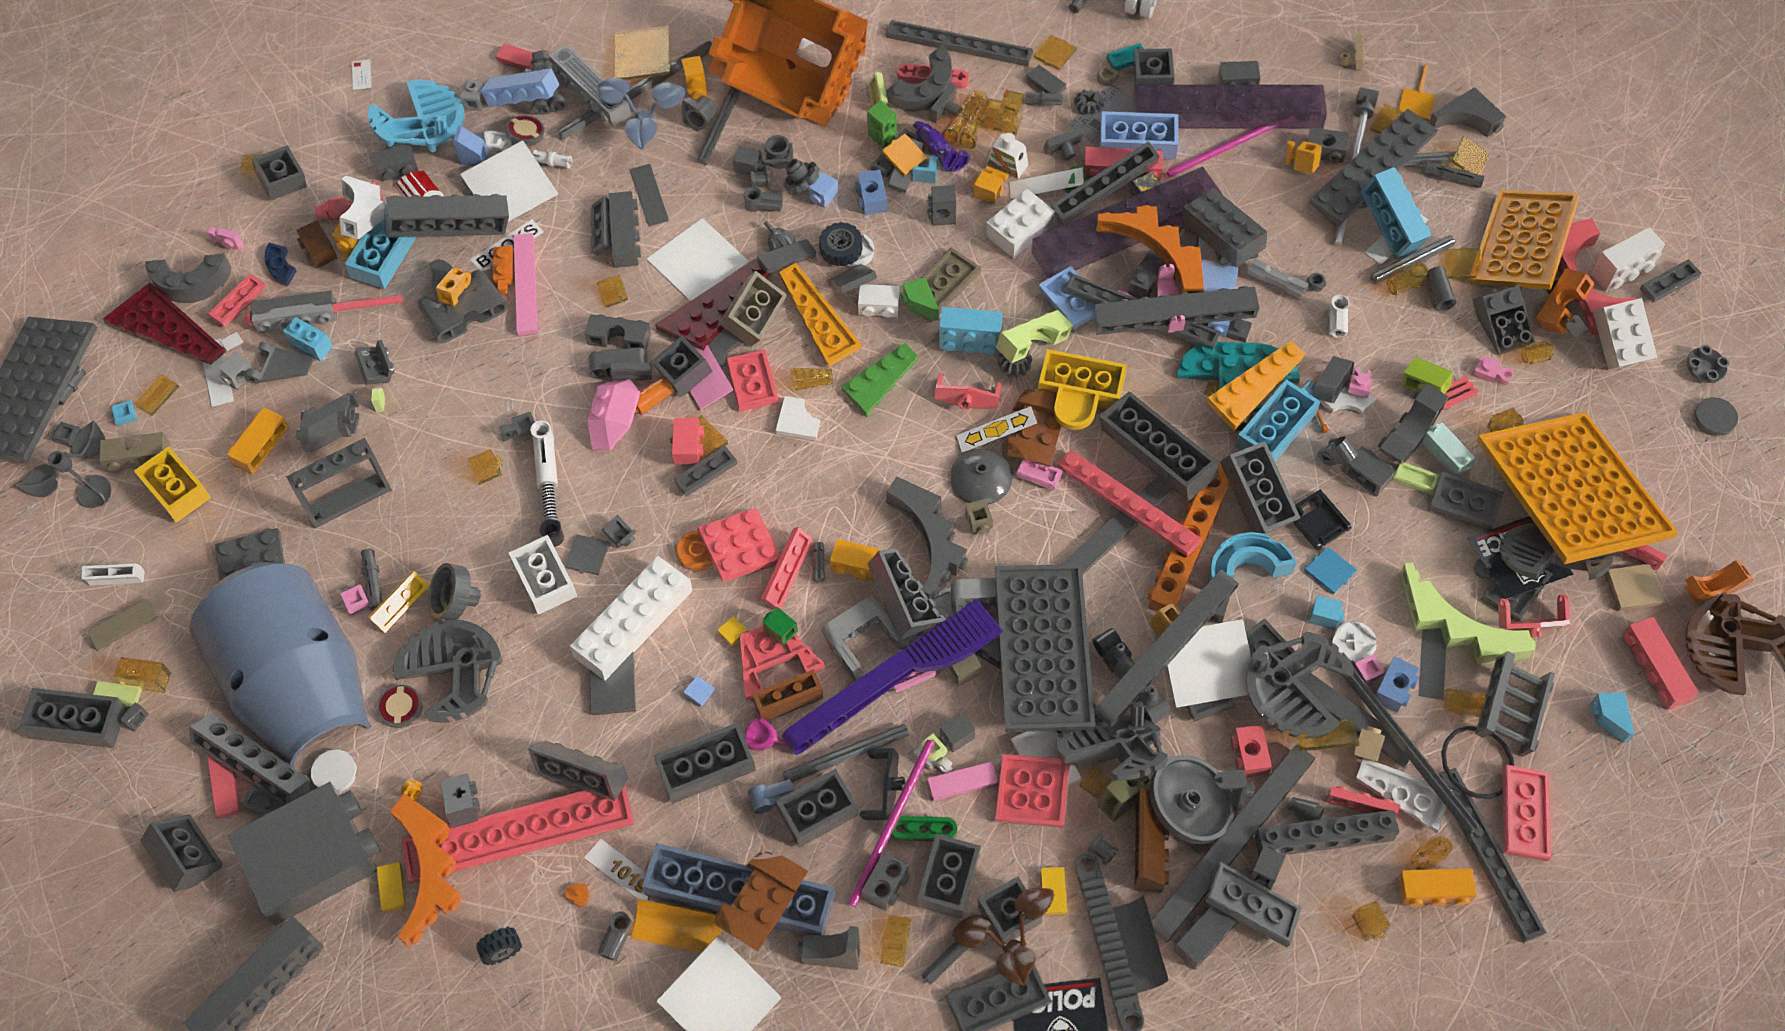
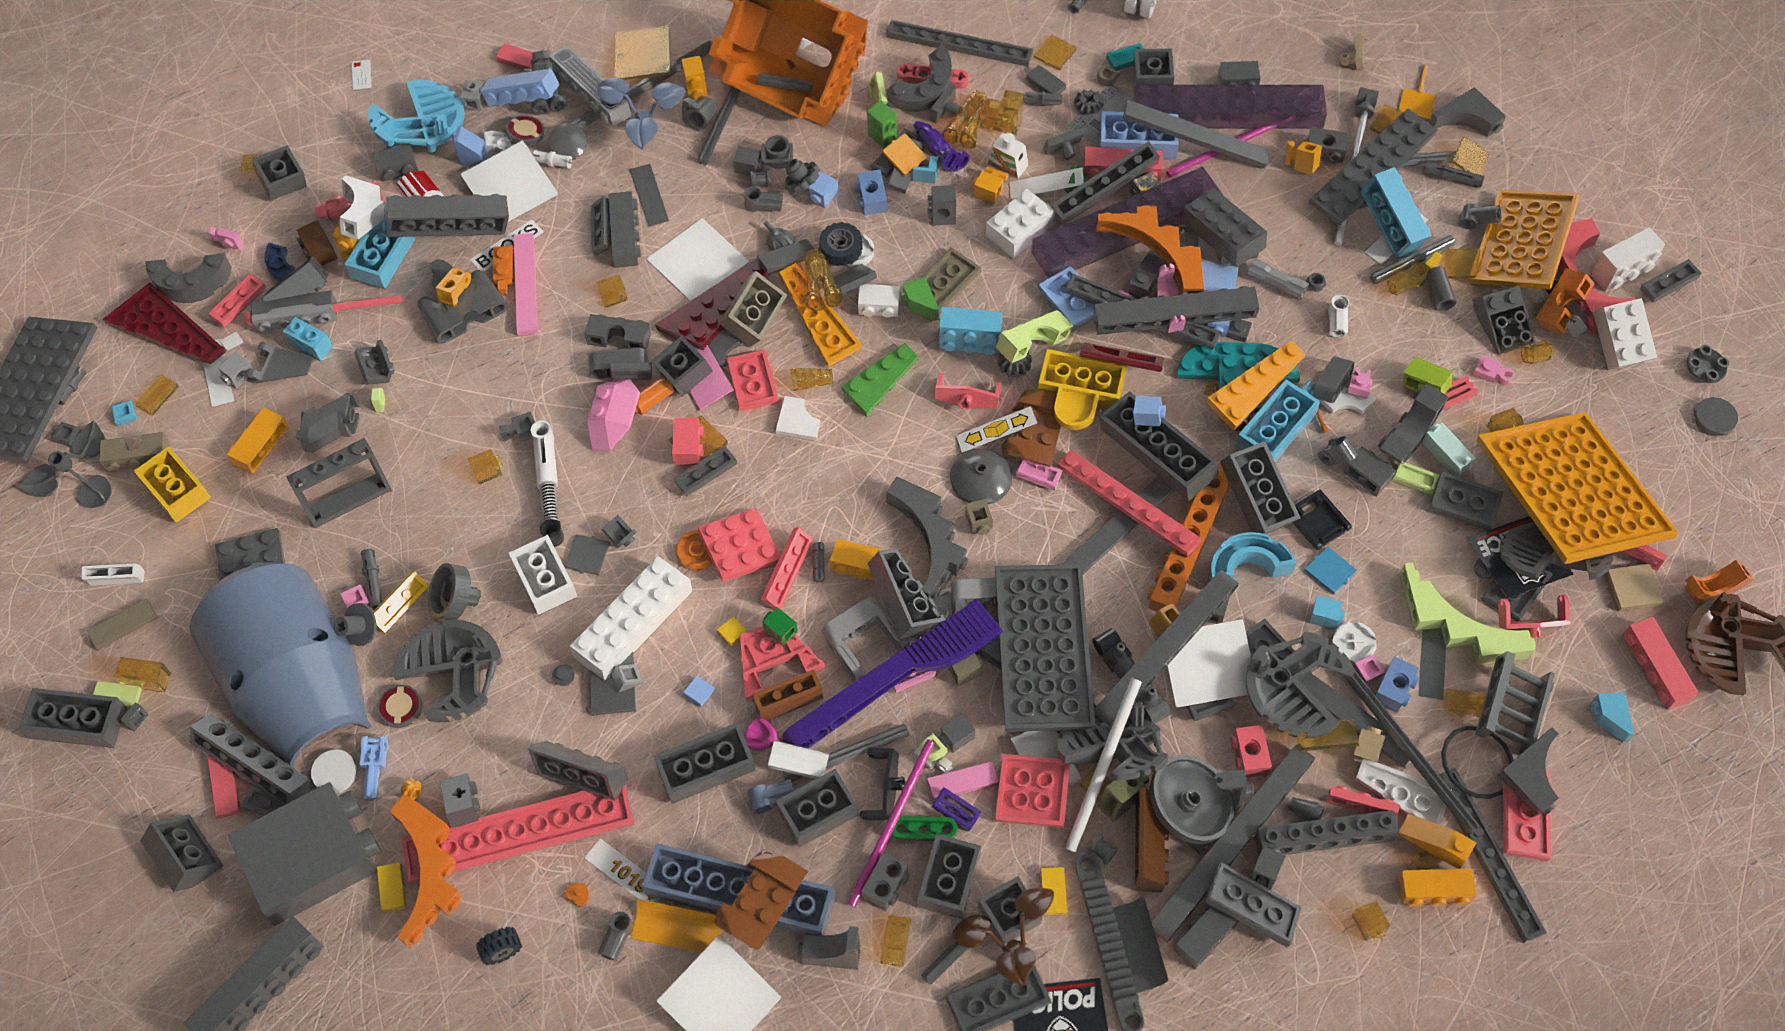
(301, 281): none -> dark grey slope
(357, 624): none -> dark grey piece
(372, 759): none -> light blue connector
(563, 675): none -> dark grey plate
(567, 140): none -> dark grey dish
(626, 677): none -> light grey slope
(784, 82): none -> dark grey axle
(798, 760): none -> white piece
(818, 271): none -> clear yellow piece
(939, 799): none -> dark purple tile
(1103, 353): none -> dark red window
(1103, 765): none -> white piece
(1148, 410): none -> light blue brick
(1196, 134): none -> dark grey tile
(1433, 261): none -> yellow tile
(1438, 840): none -> light orange slope
(1474, 215): none -> dark grey piece
(1528, 776): none -> dark grey arch

